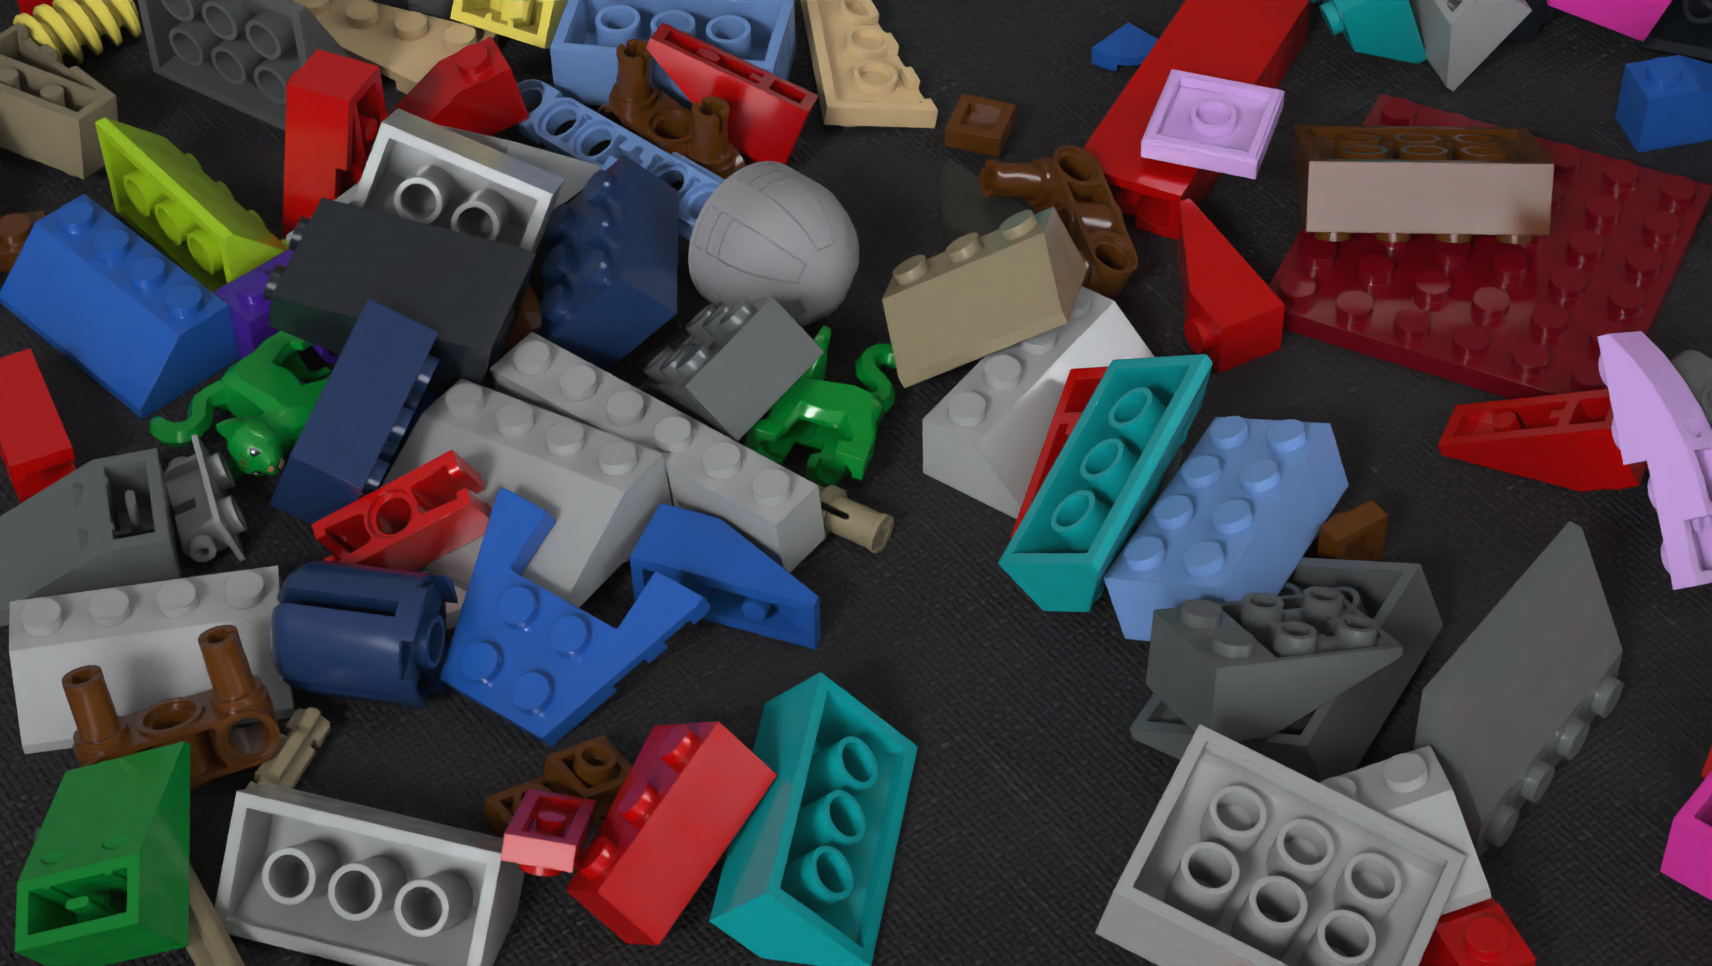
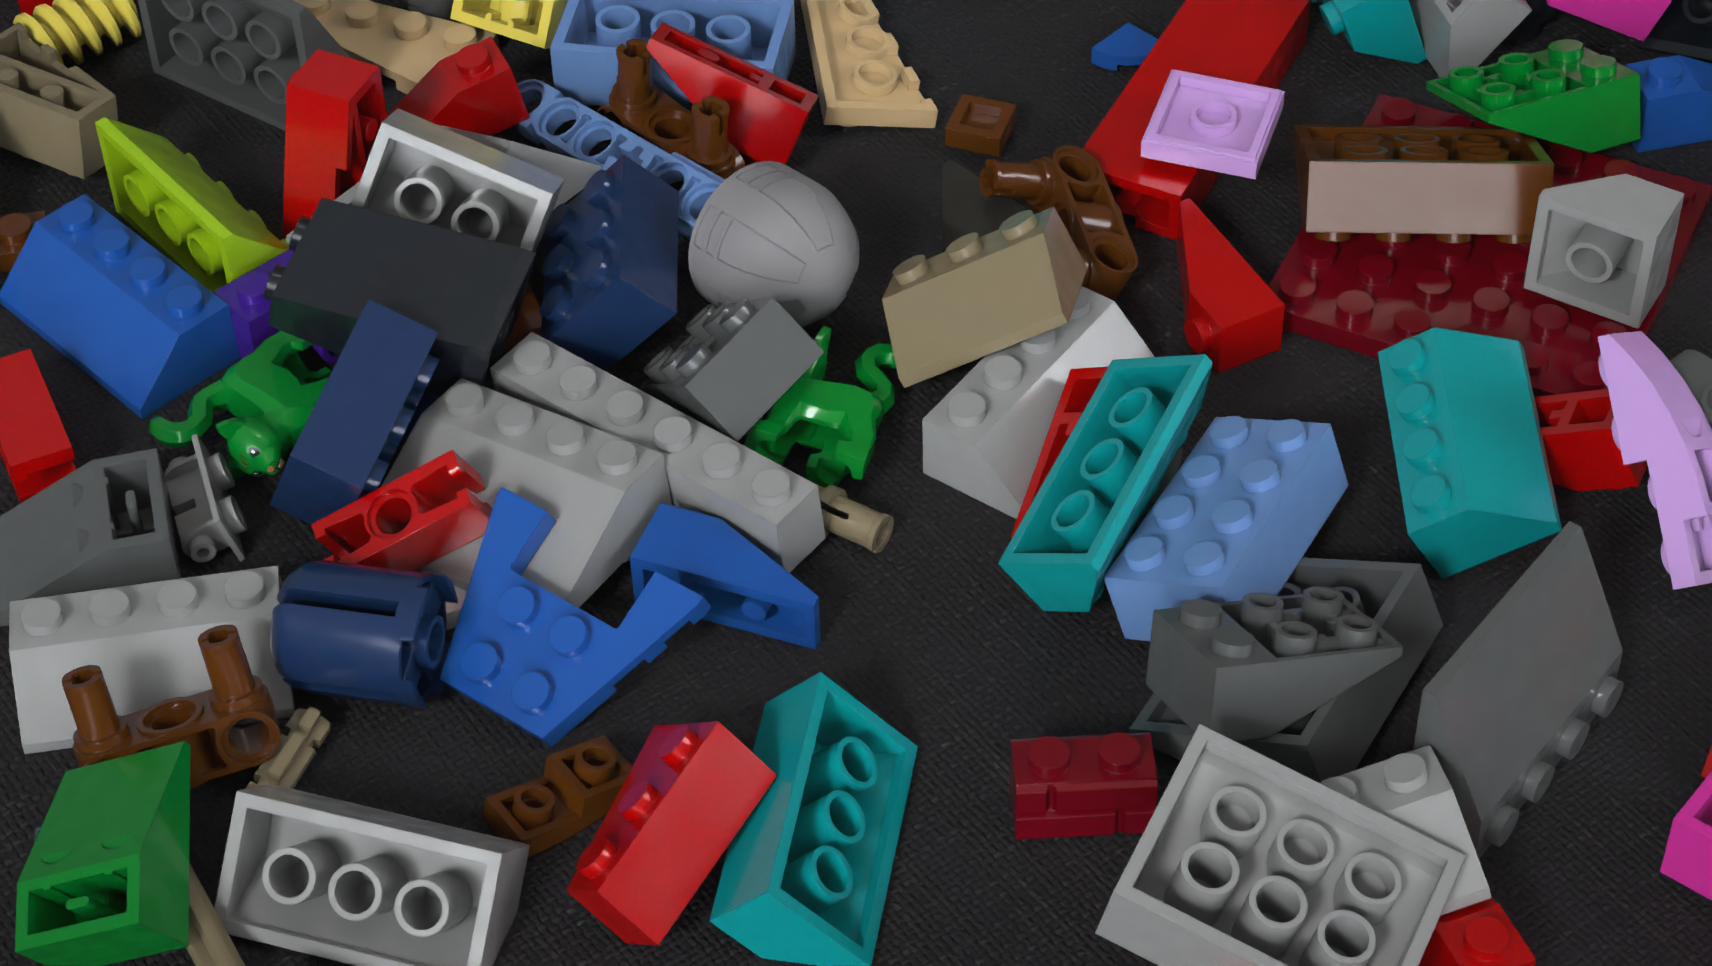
(548, 832): plate -> none
(1082, 785): none -> dark red brick
(1354, 534): reddish brown plate -> none
(1467, 447): none -> teal slope
(1551, 95): none -> green slope
(1604, 245): none -> light grey slope

